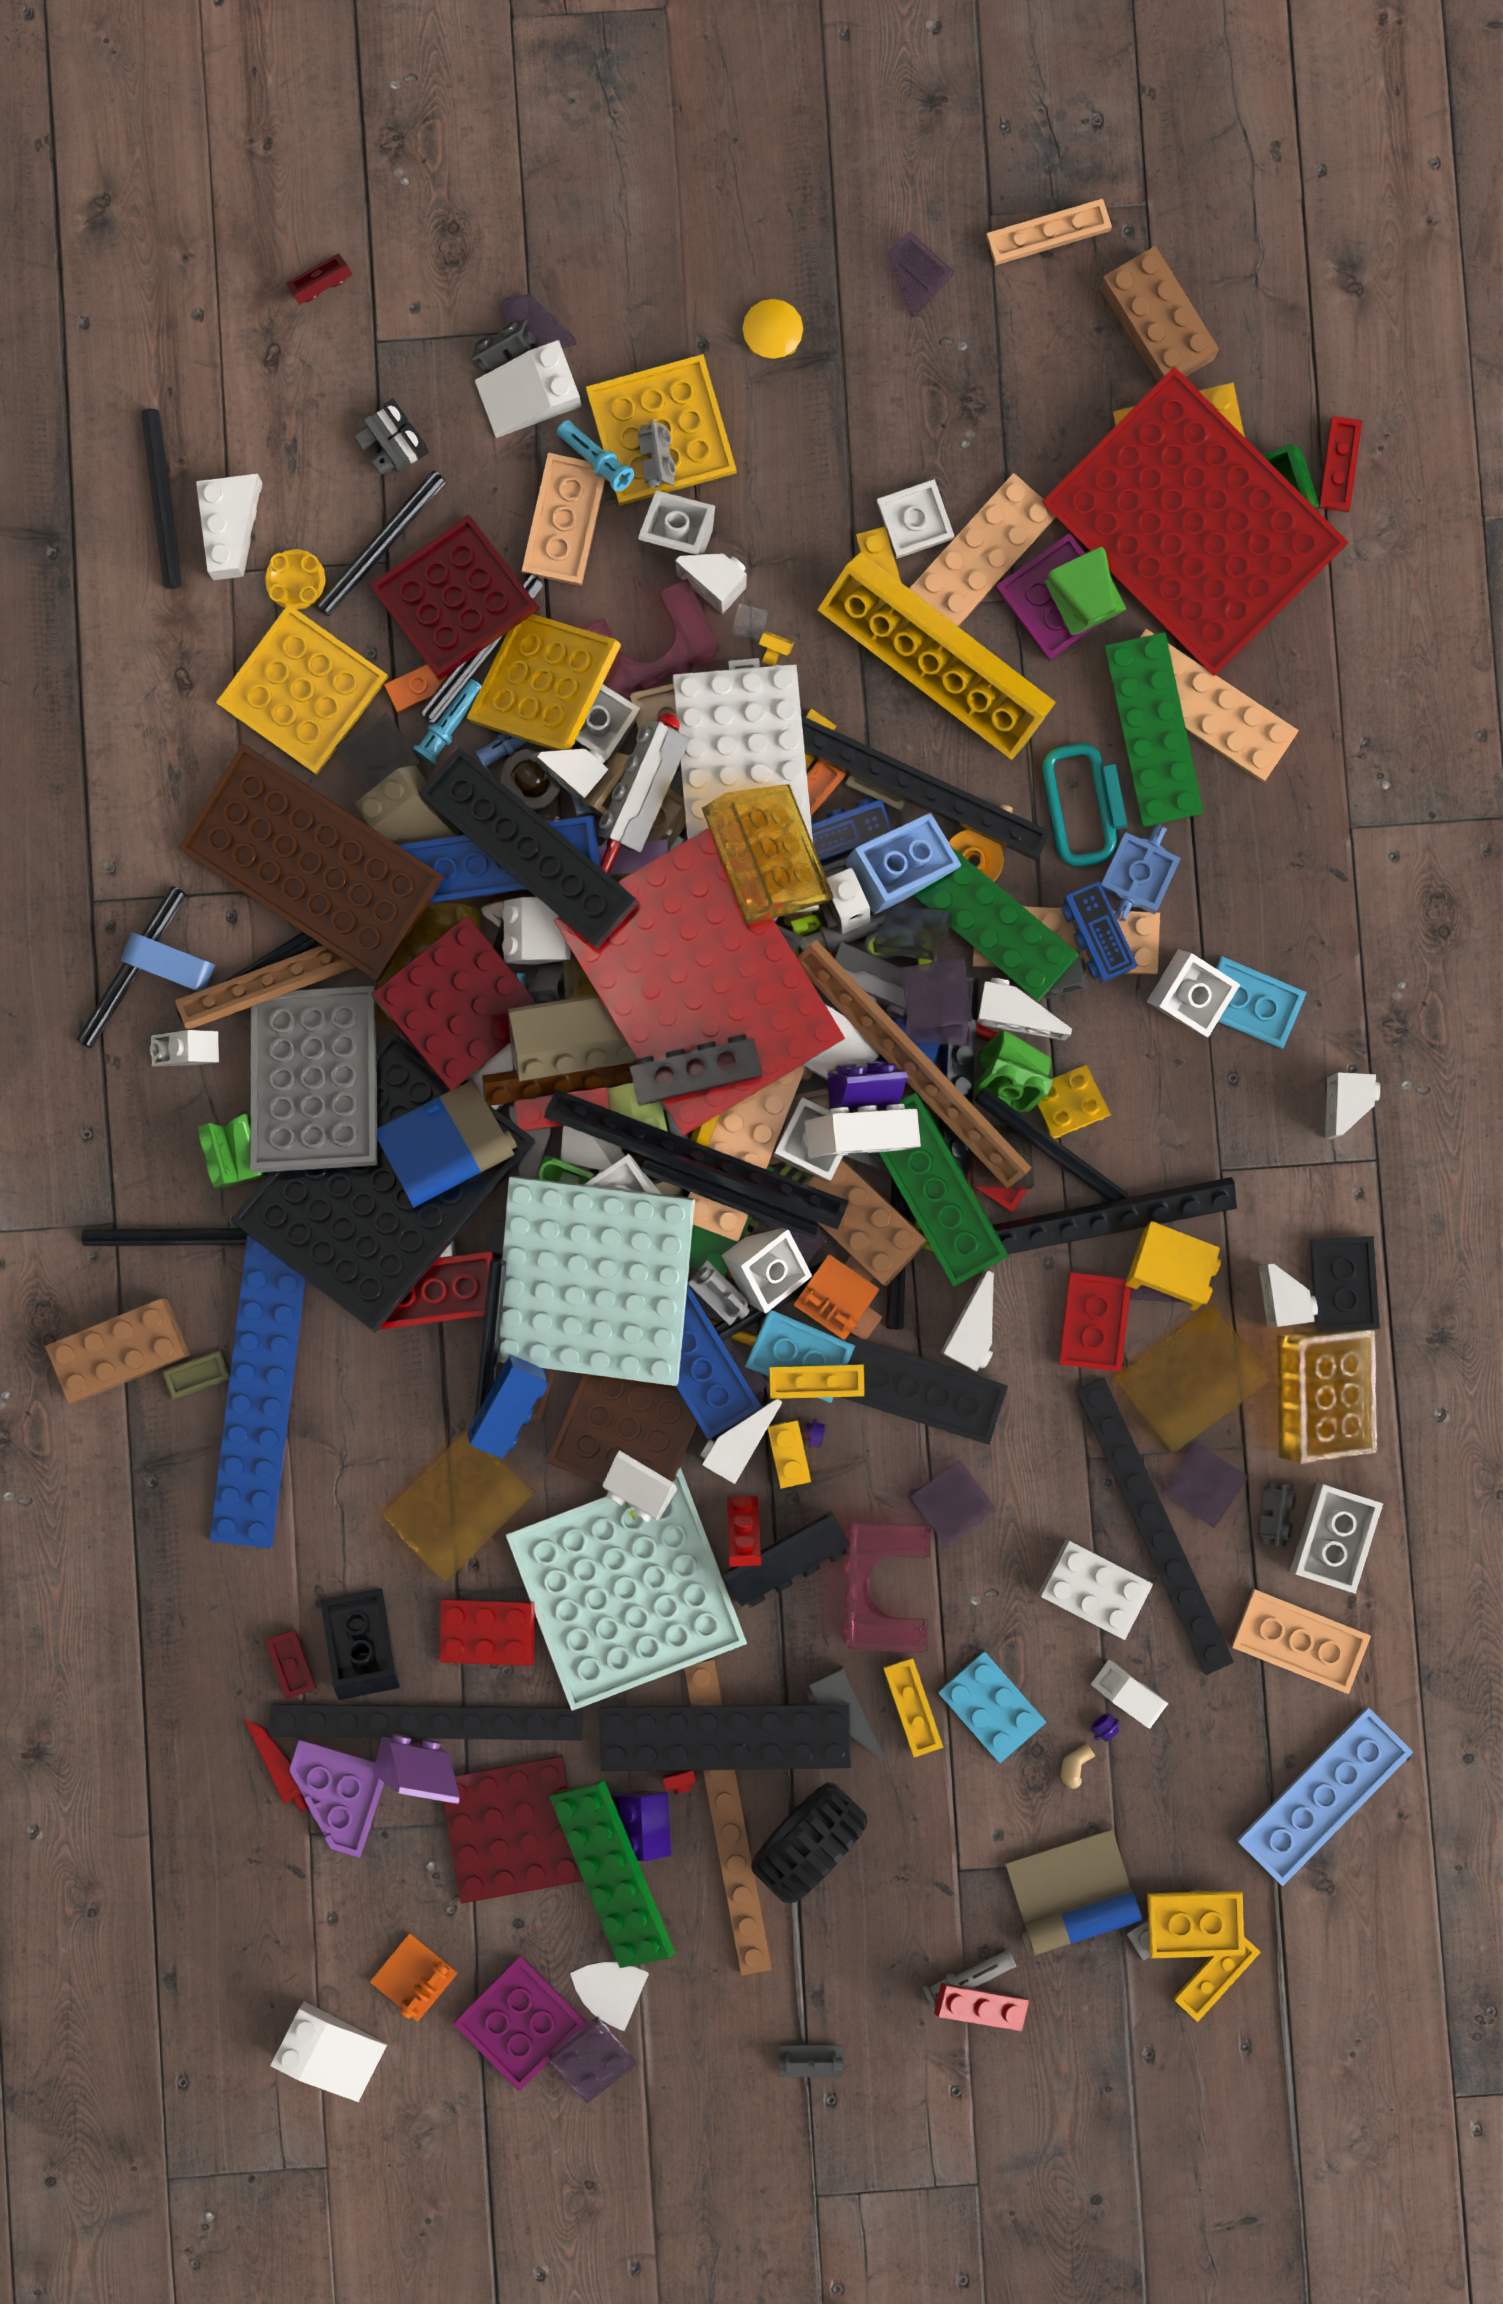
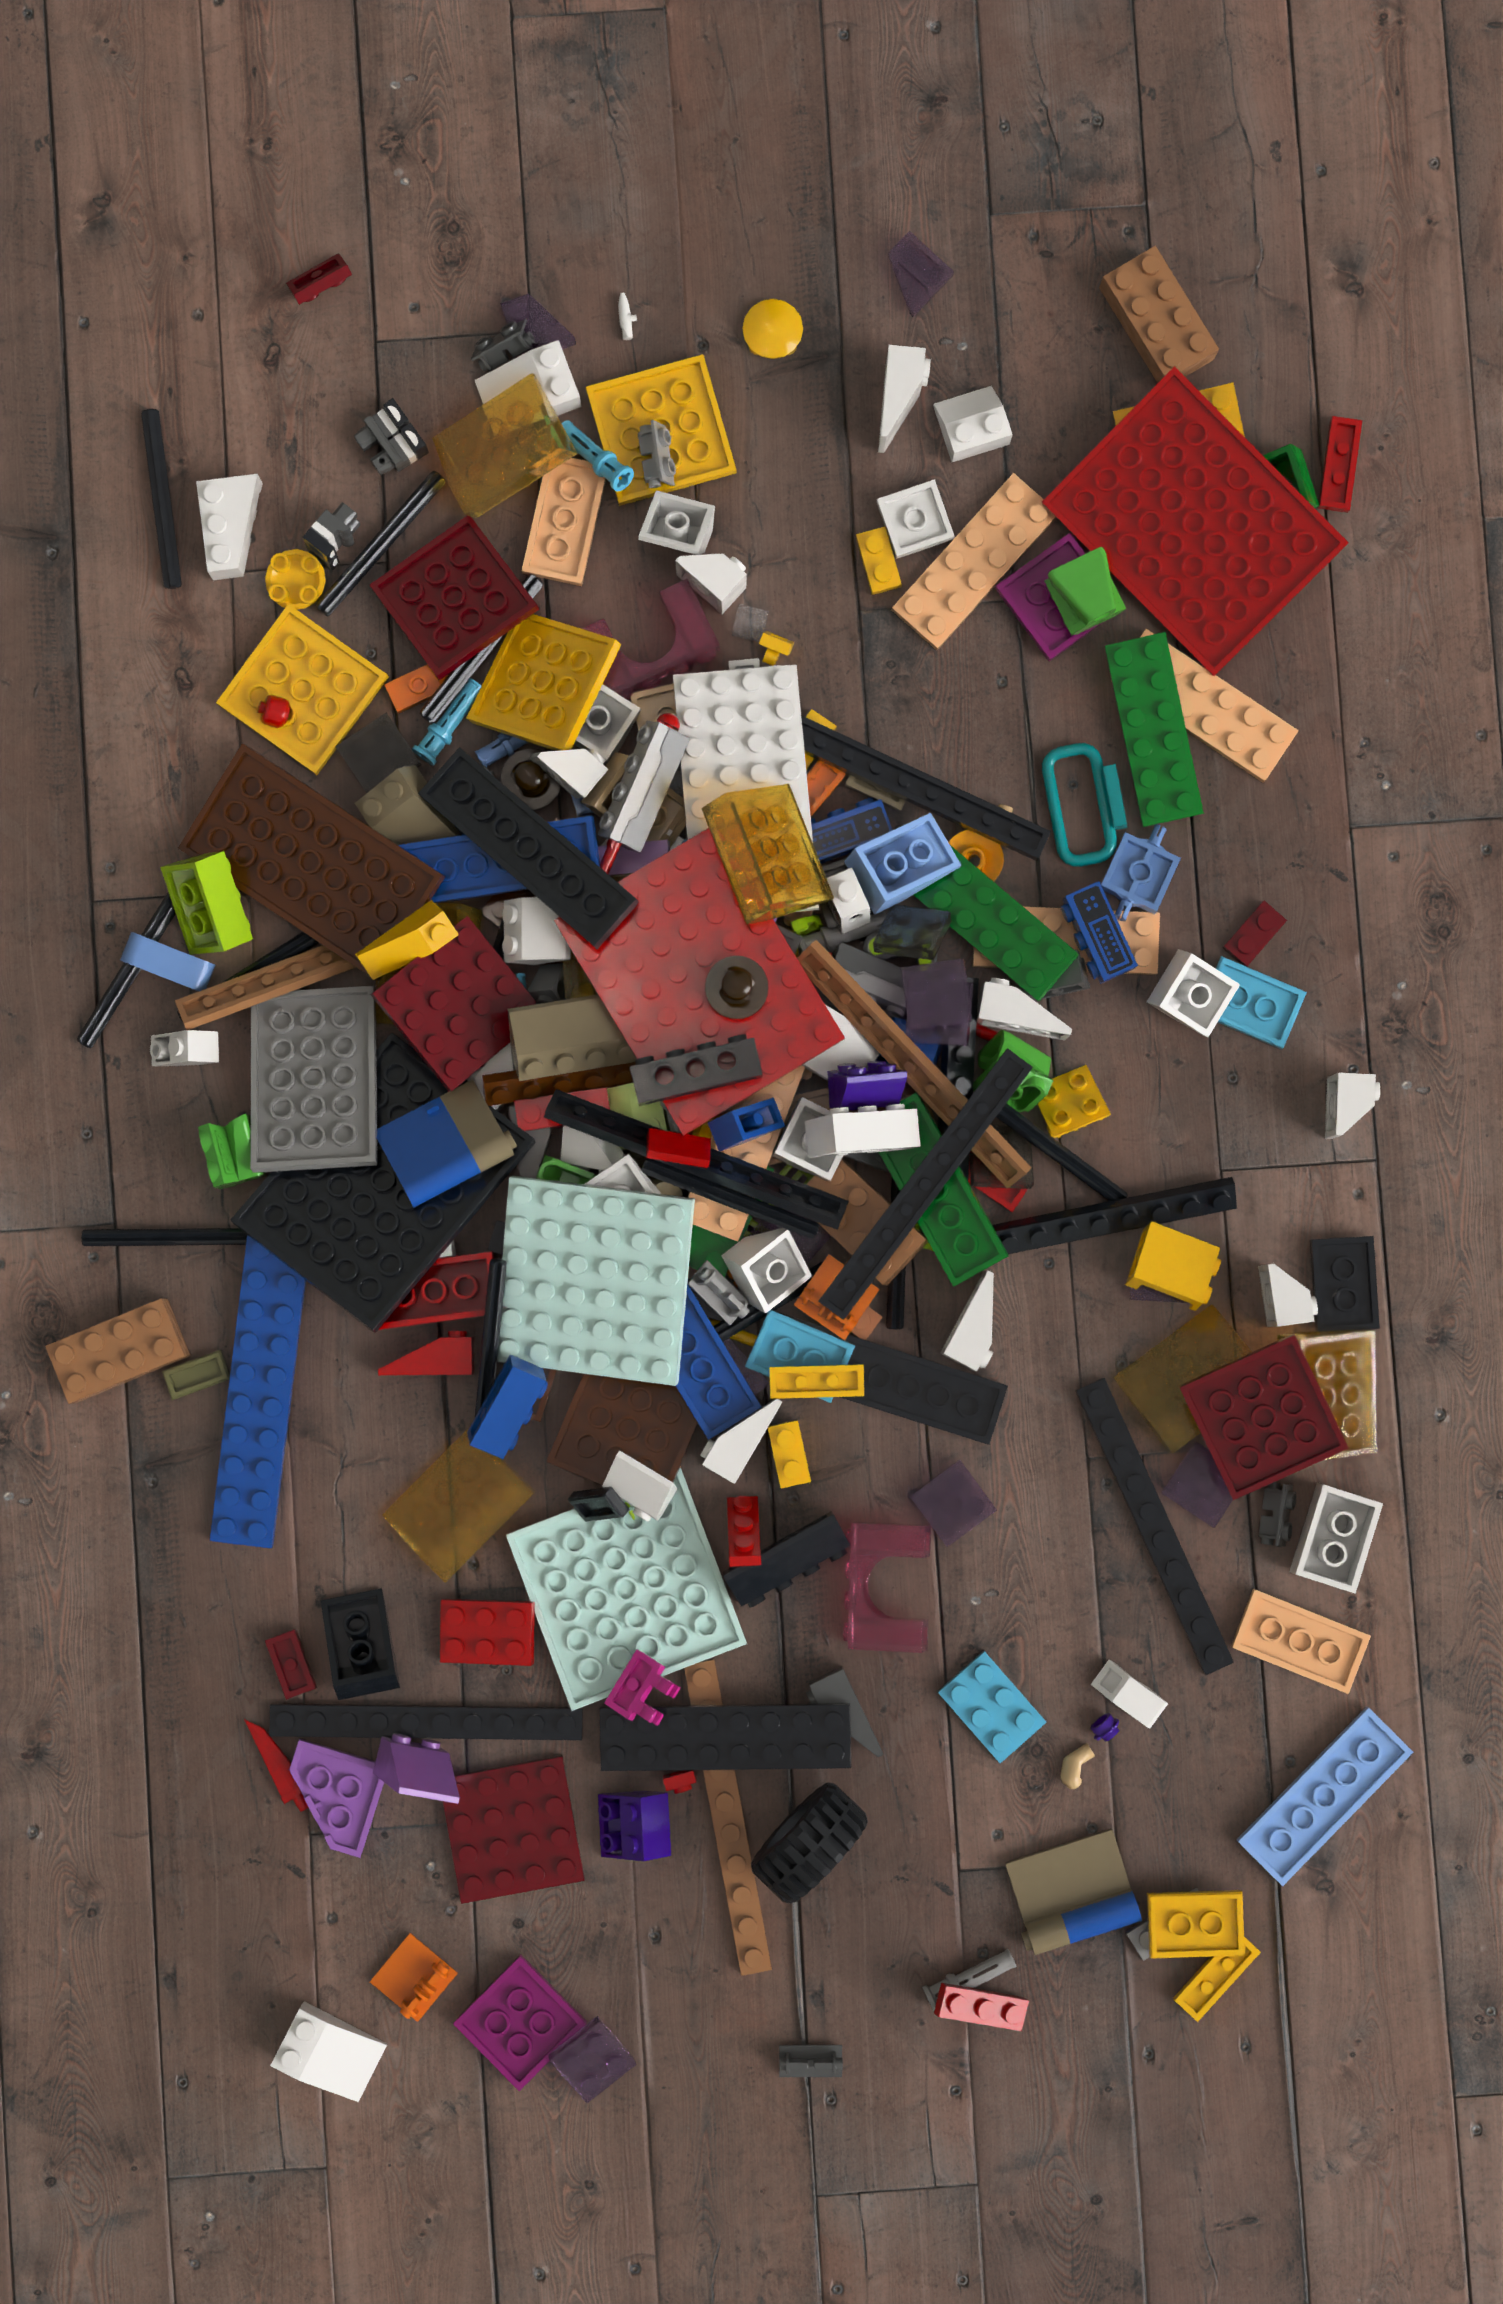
(207, 903): none -> lime slope
(274, 711): none -> red piece
(330, 534): none -> dark grey hips
(413, 937): none -> yellow slope
(441, 1357): none -> red slope
(502, 447): none -> clear yellow slope
(598, 1504): none -> black tile
(610, 1990): white sticker -> none
(612, 1874): green plate -> none
(625, 317): none -> white helmet
(635, 1685): none -> dark pink plate
(678, 1148): none -> red tile
(736, 987): none -> dark brown plate
(746, 1124): none -> blue slope
(814, 1434): dark purple plate -> none
(904, 376): none -> white slope
(913, 1707): yellow plate -> none
(925, 1184): none -> black plate
(936, 655): yellow brick -> none
(973, 423): none -> white slope
(1048, 232): light nougat plate -> none
(1094, 1322): red plate -> none
(1095, 1589): white brick -> none
(1254, 934): none -> dark red plate
(1263, 1416): none -> dark red plate

